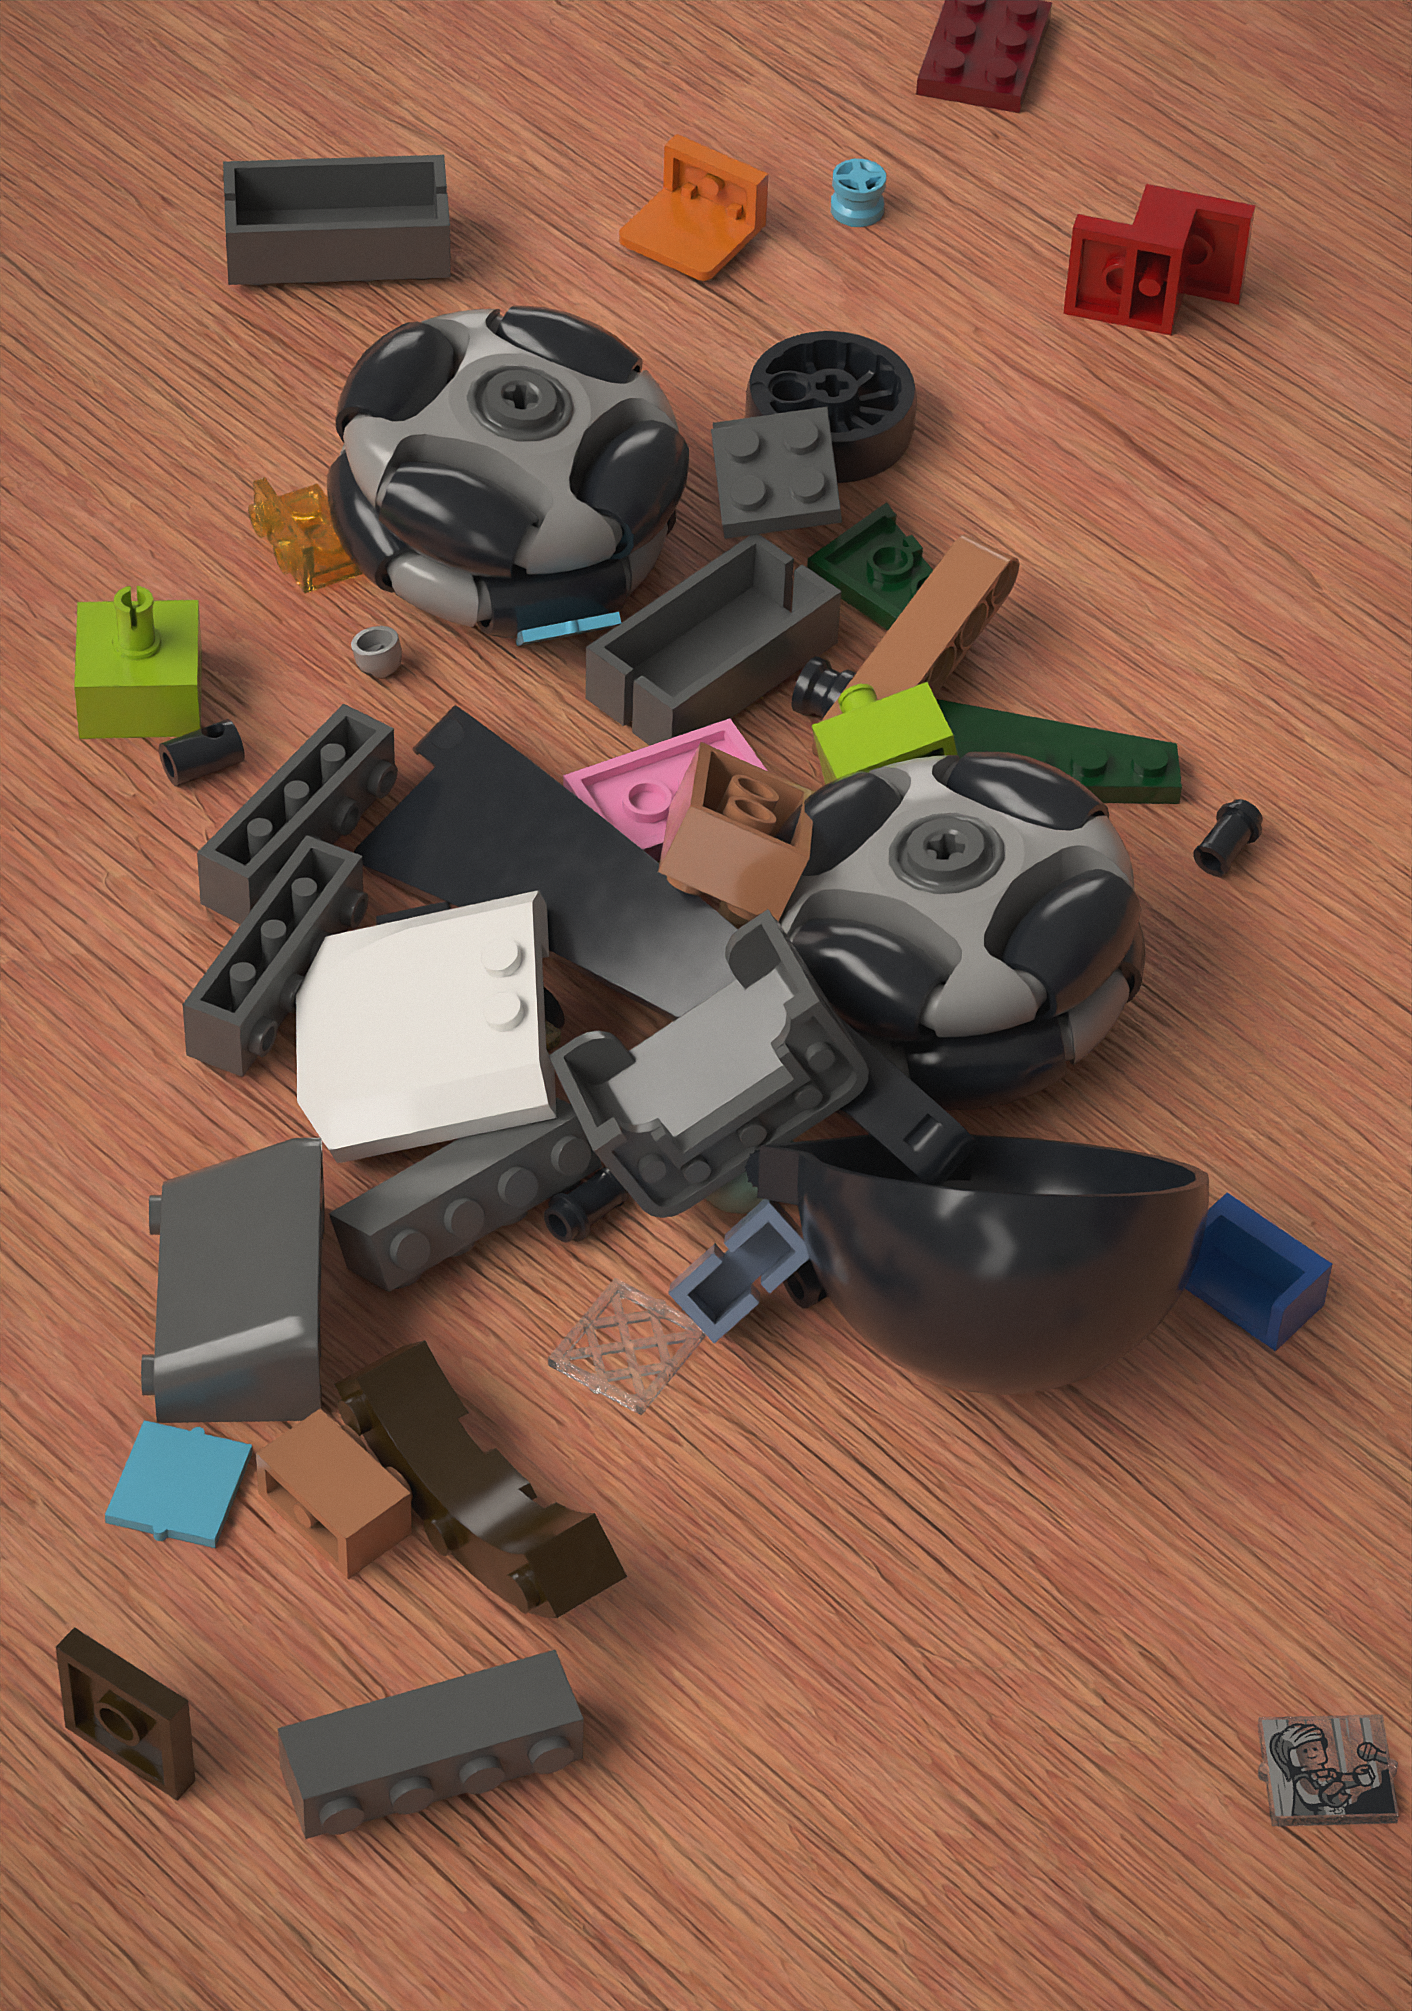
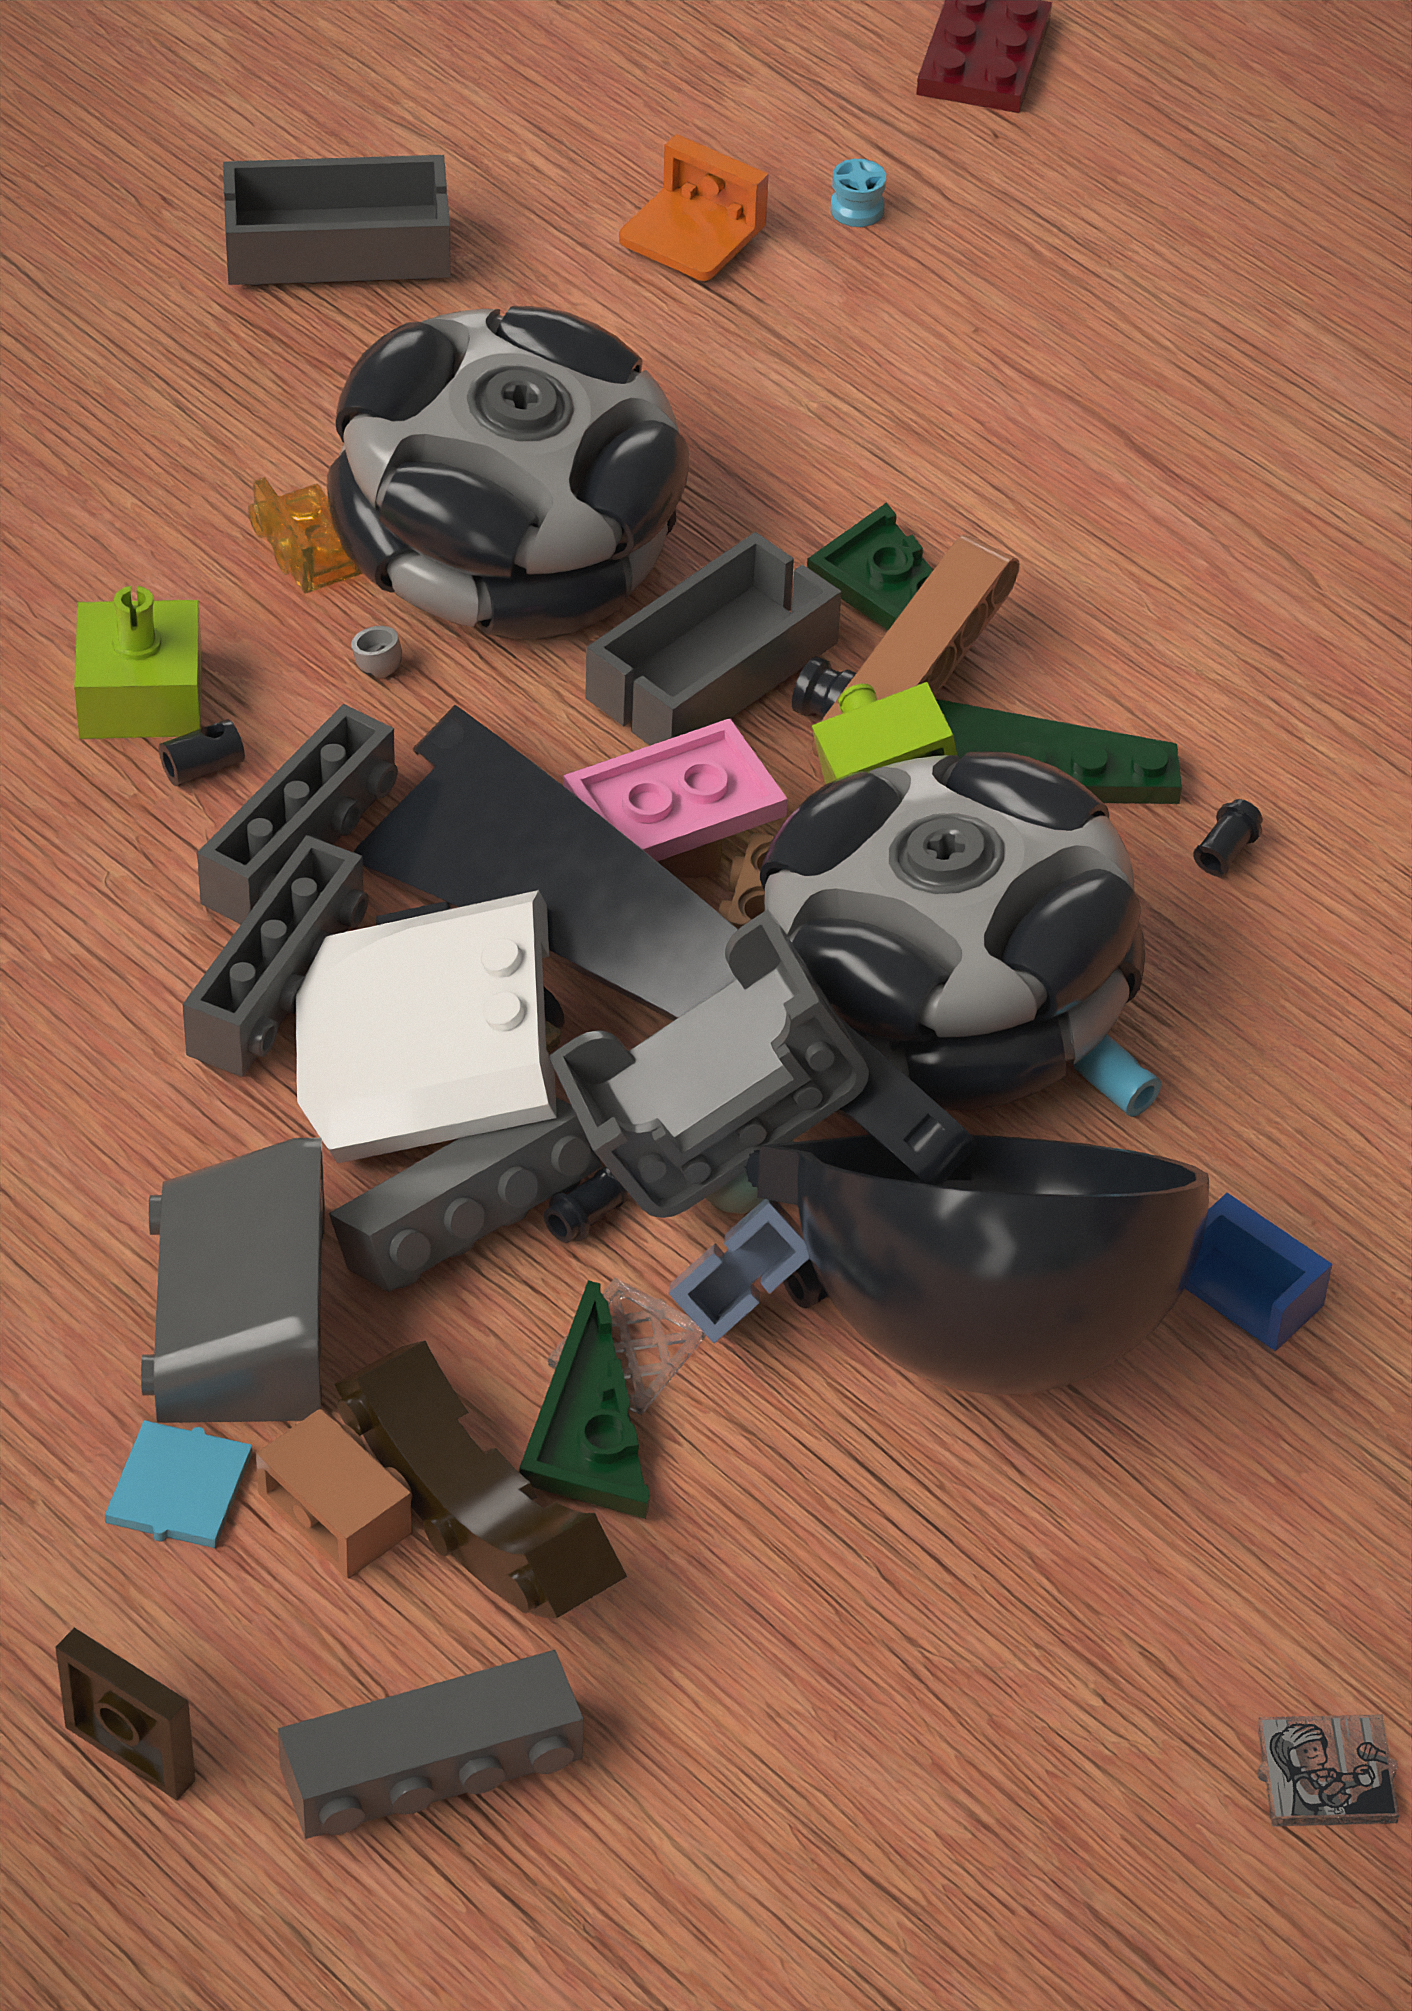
(568, 628): medium azure piece -> none
(584, 1428): none -> dark green wing
(725, 831): nougat brick -> none
(776, 472): dark grey bracket -> none
(860, 383): black piece -> none
(1119, 1077): none -> medium azure piece
(1171, 250): red bracket -> none

